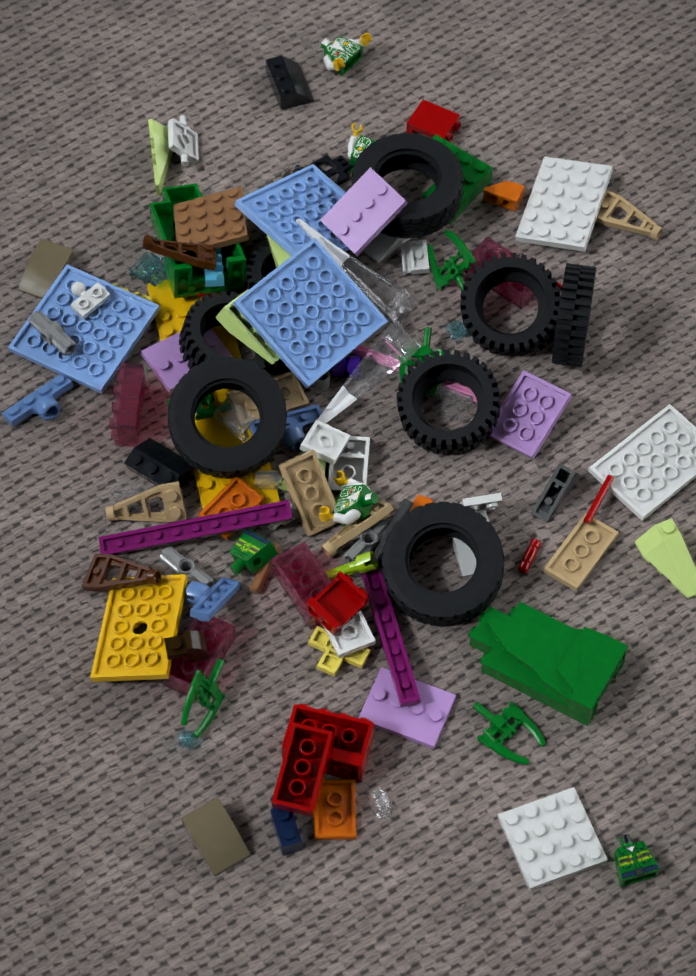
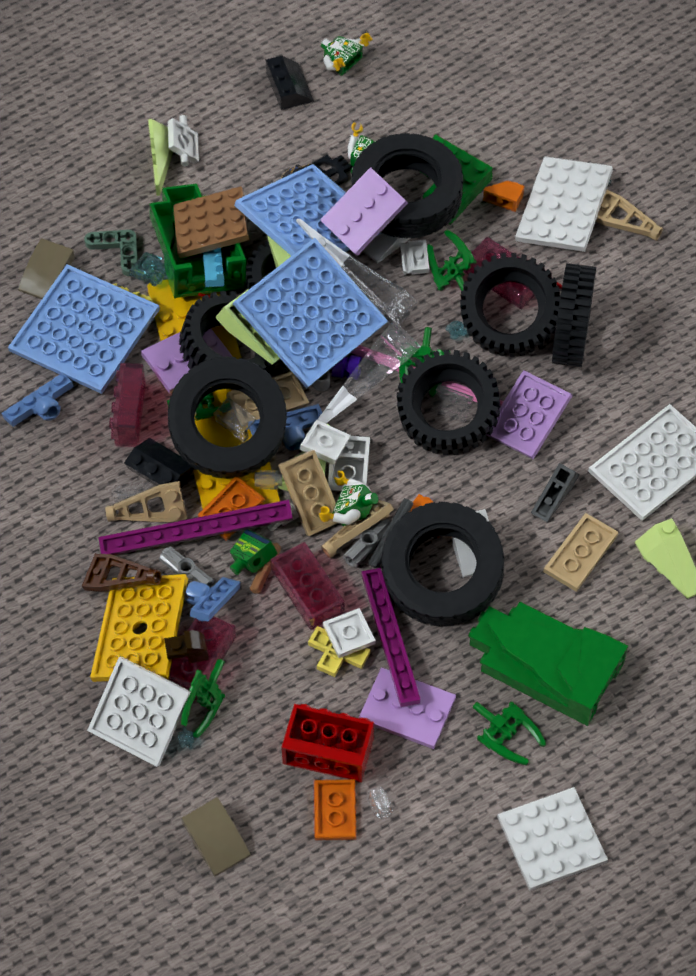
(52, 333): light grey piece -> none
(88, 300): white plate -> none
(124, 245): none -> sand green beam
(139, 711): none -> white plate
(204, 257): reddish brown plate -> none
(286, 831): dark blue hinge -> none
(303, 769): red brick -> none
(337, 603): red panel -> none
(361, 564): lime piece -> none
(433, 120): red panel -> none
(485, 502): white plate -> none
(529, 555): red axle -> none
(598, 499): red bar -> none
(634, 862): torso -> none

